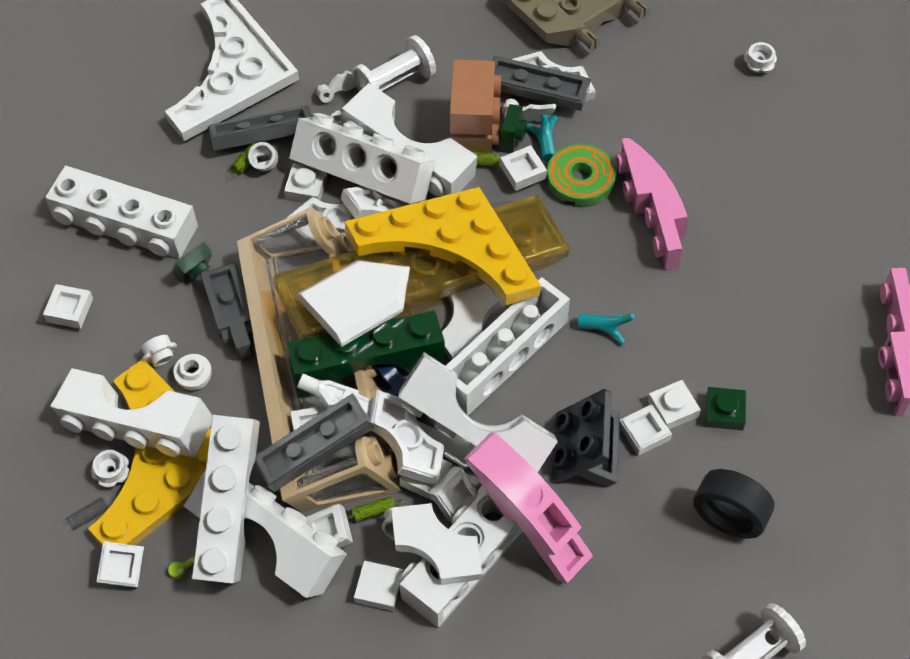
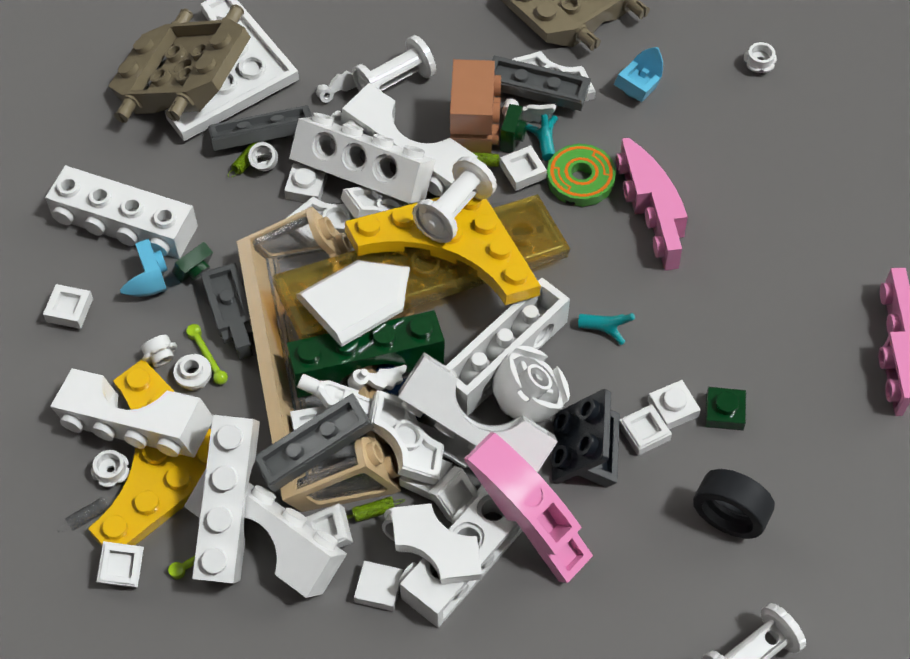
(151, 280): none -> medium azure plate
(194, 70): none -> dark tan piece
(194, 333): none -> lime hinge
(381, 380): none -> white piece
(437, 217): none -> white hose
(469, 316): white tile -> none
(529, 386): none -> white cylinder
(641, 75): none -> medium azure plate

